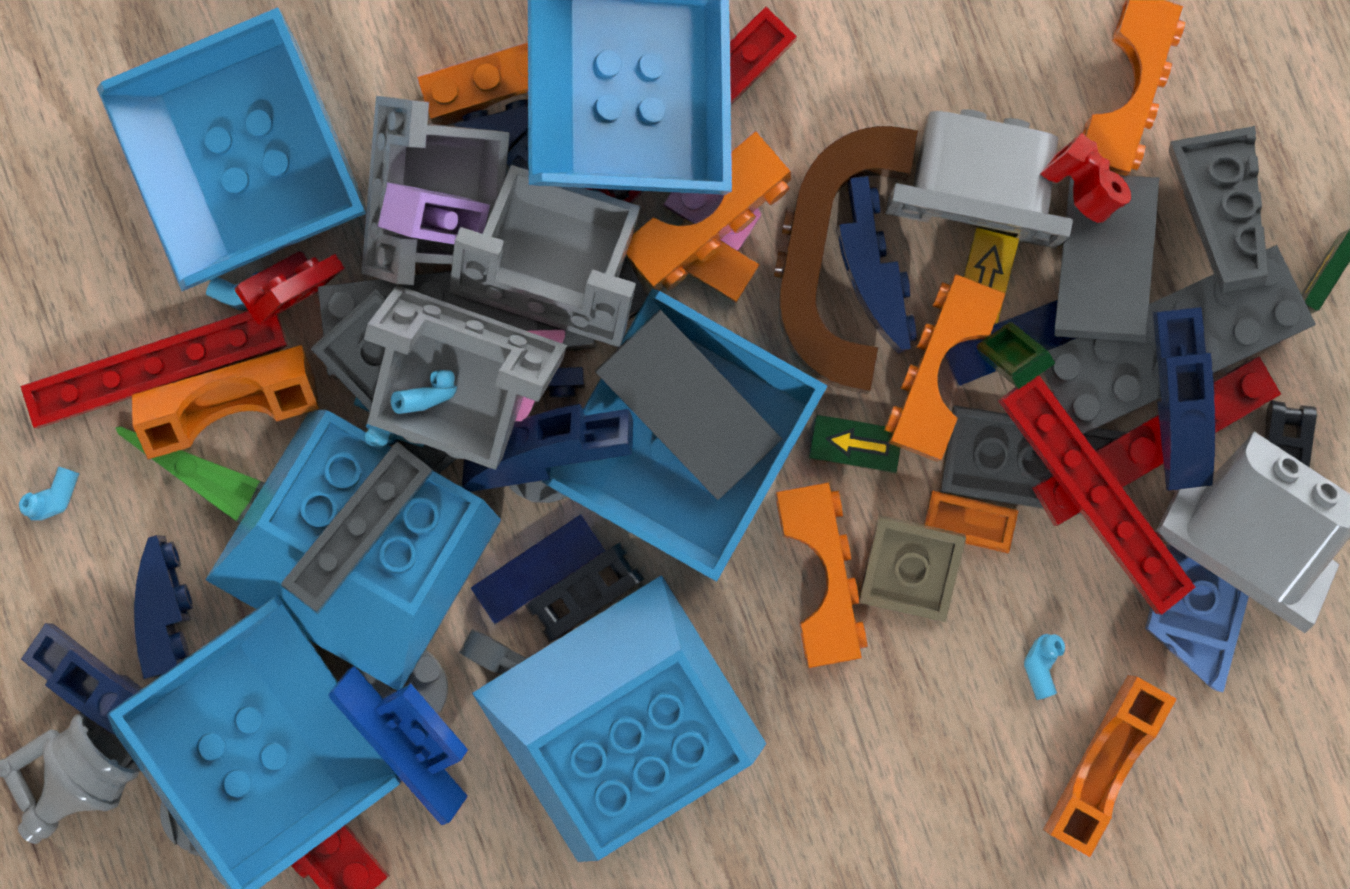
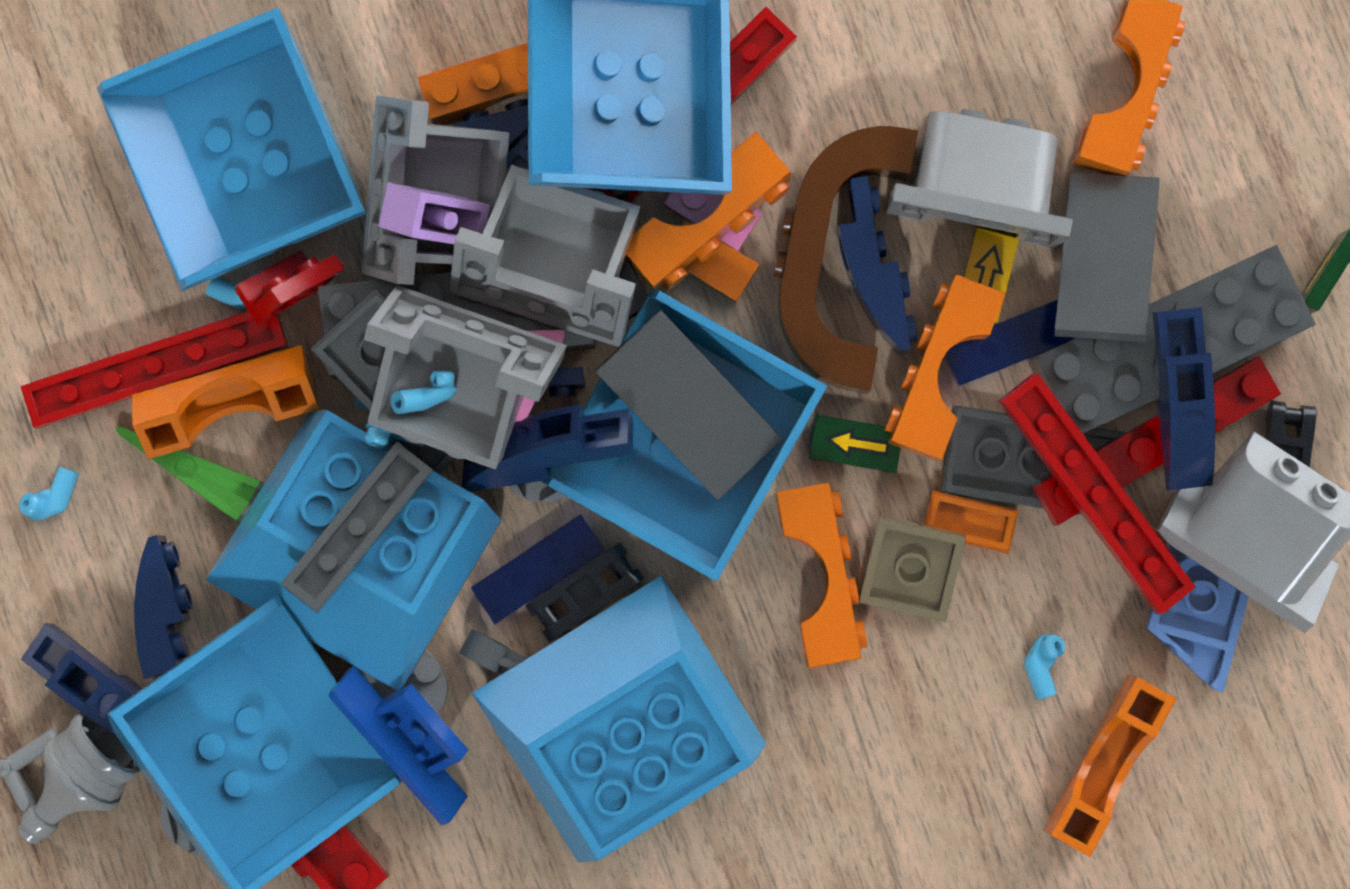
(1015, 355): dark green tile -> none
(1095, 188): red leg -> none
(1225, 202): dark grey wing -> none

